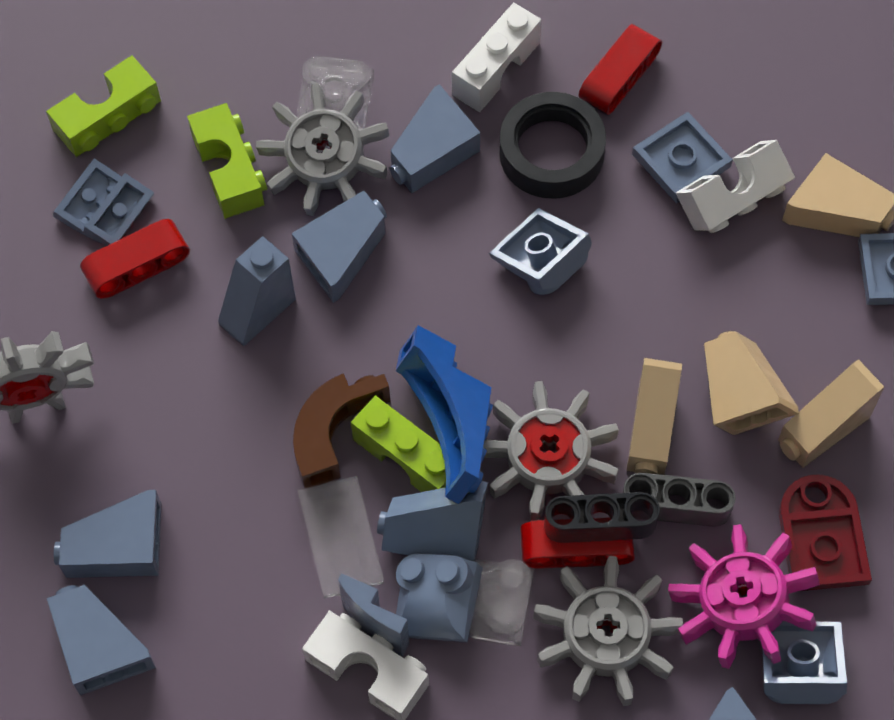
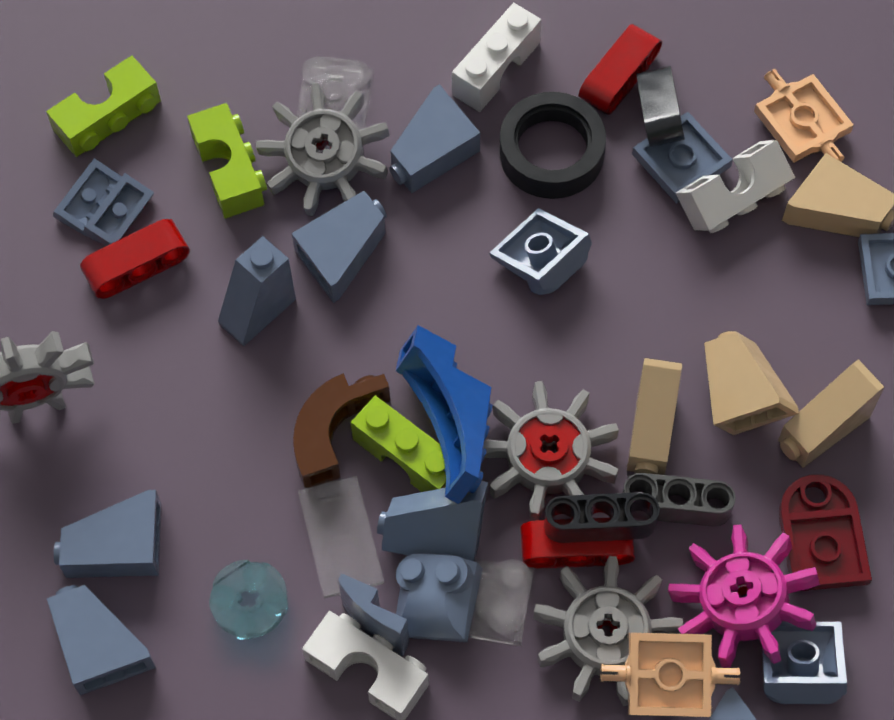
(248, 621): none -> clear light blue plate
(660, 106): none -> black beam
(670, 674): none -> light nougat plate
(803, 117): none -> light nougat plate

